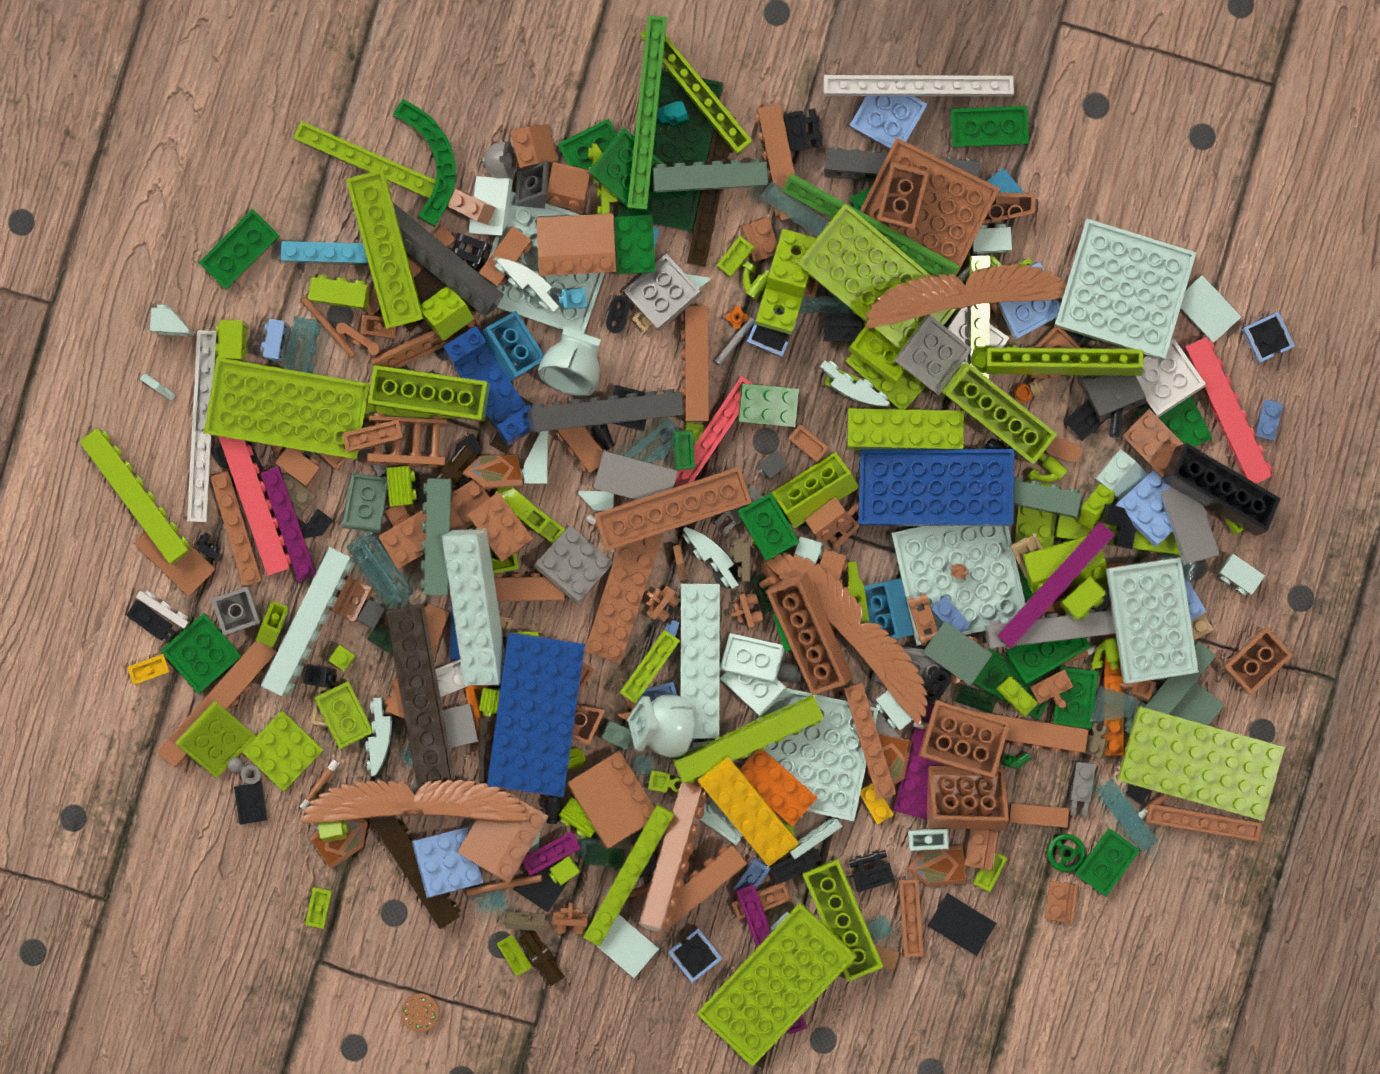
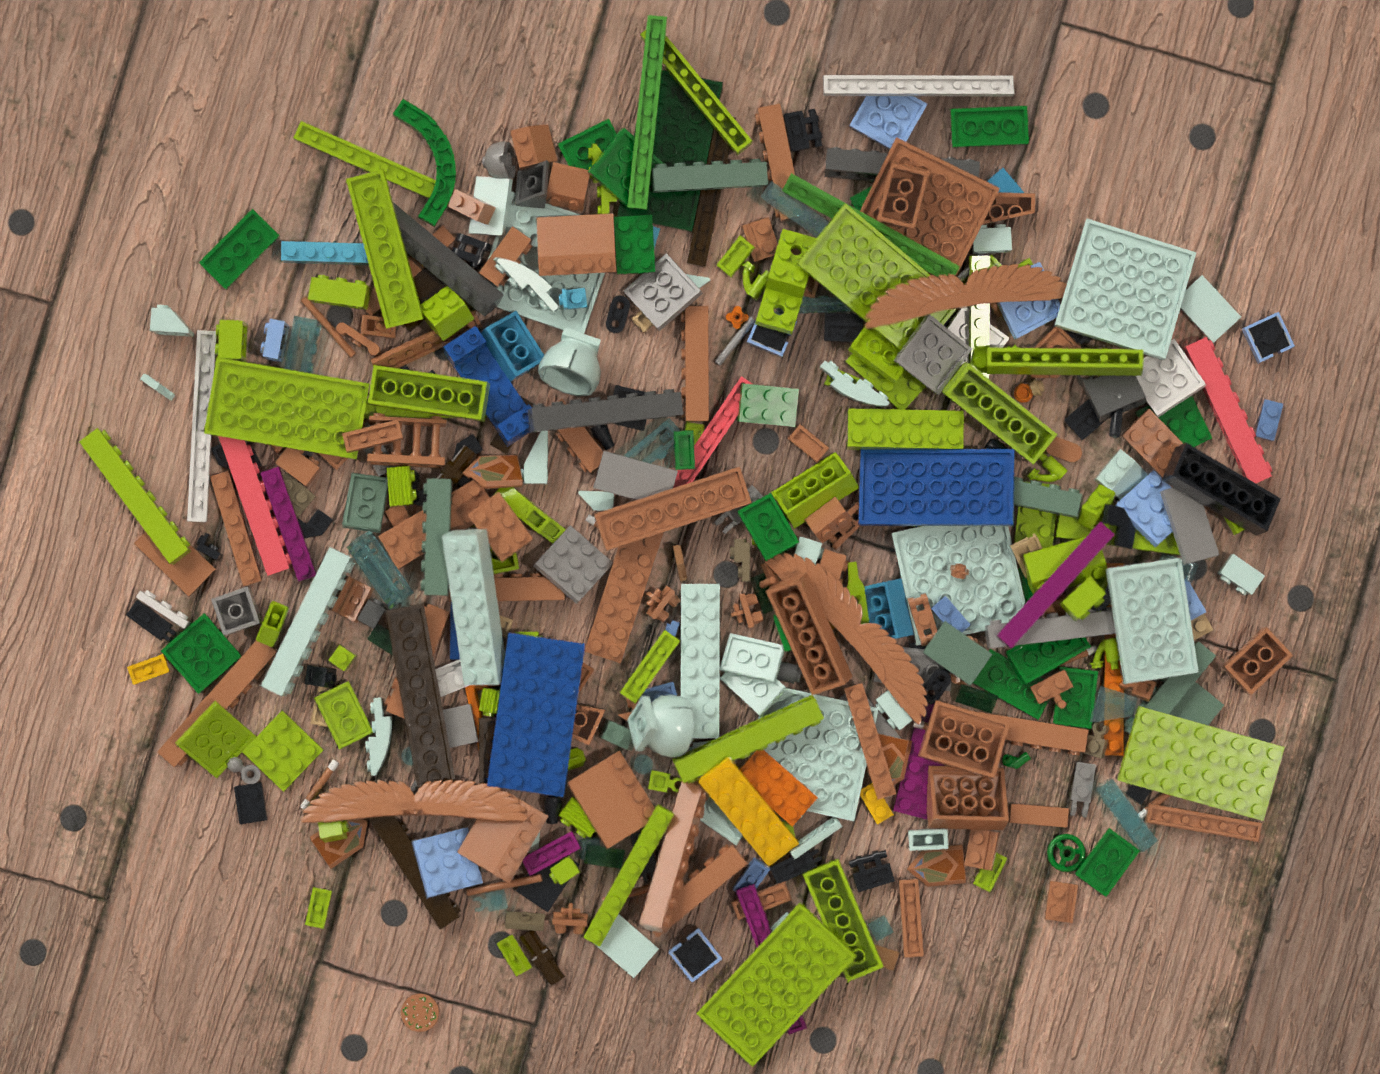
(673, 113): teal rock -> none
(708, 549): light aqua slope -> none
(772, 465): dark grey brick -> none
(961, 924): black tile -> none
(1016, 696): lime brick -> none

